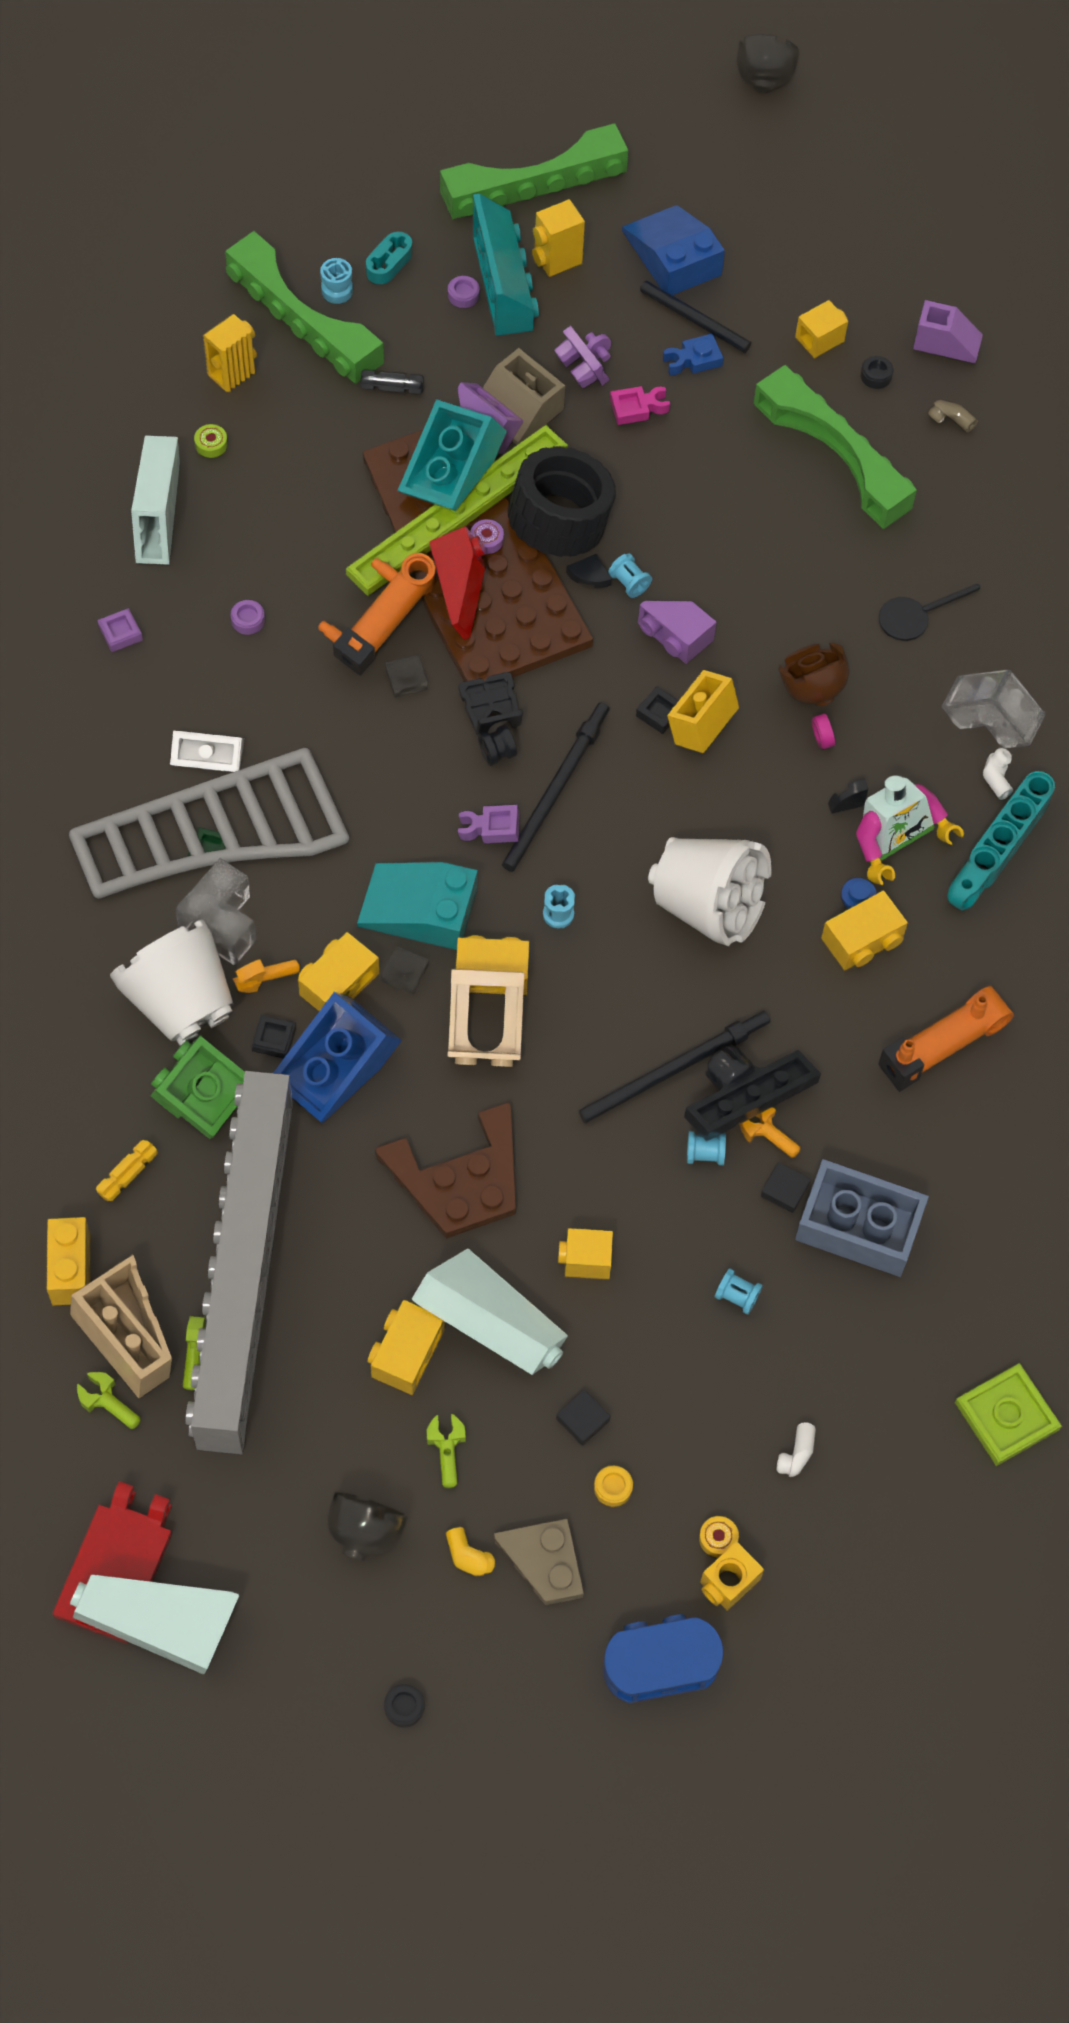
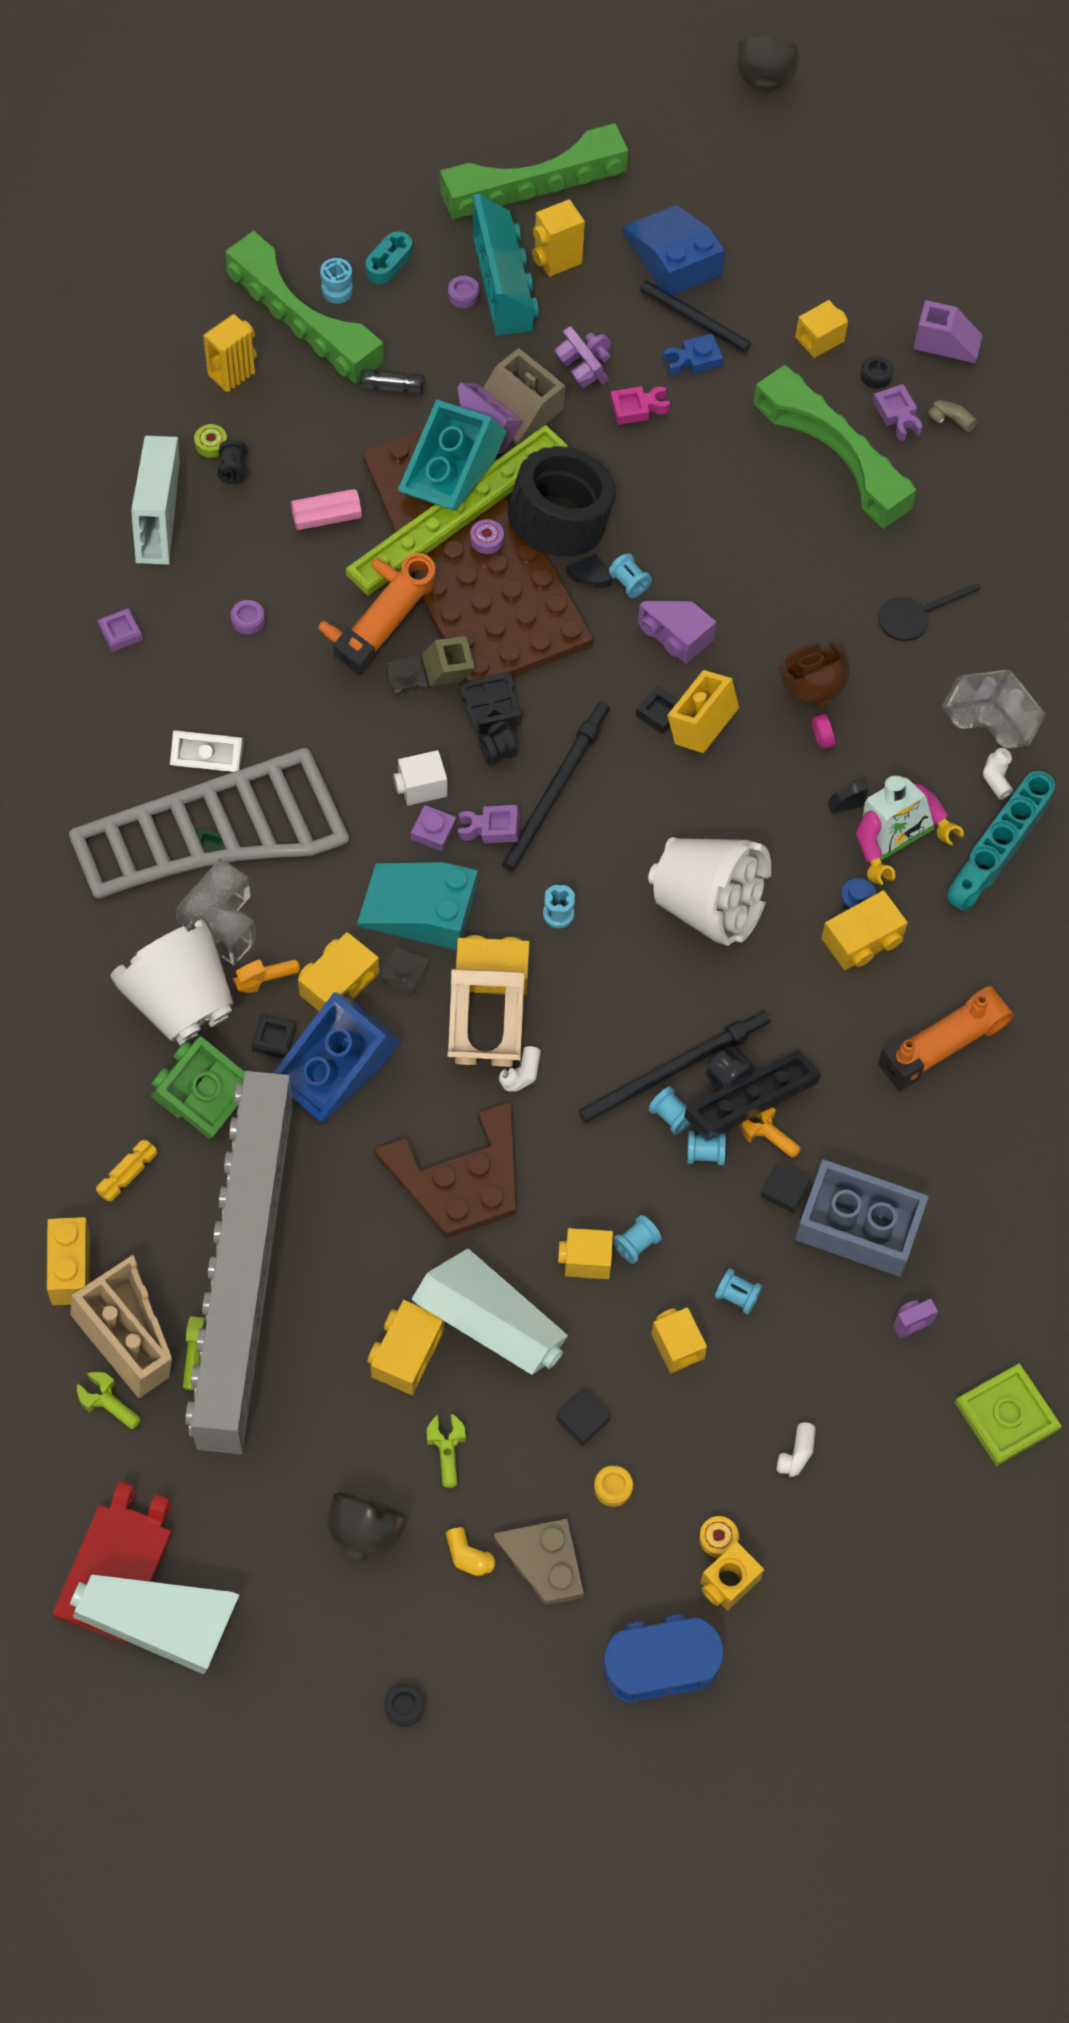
(232, 461): none -> black bush
(326, 509): none -> bright pink axle
(421, 778): none -> white brick
(433, 828): none -> medium lavender plate
(448, 661): none -> olive brick
(460, 575): red slope -> none
(523, 1075): none -> white arm
(636, 1239): none -> medium azure bush
(670, 1109): none -> medium azure bush
(678, 1339): none -> yellow brick
(898, 408): none -> medium lavender plate
(914, 1317): none -> medium lavender plate

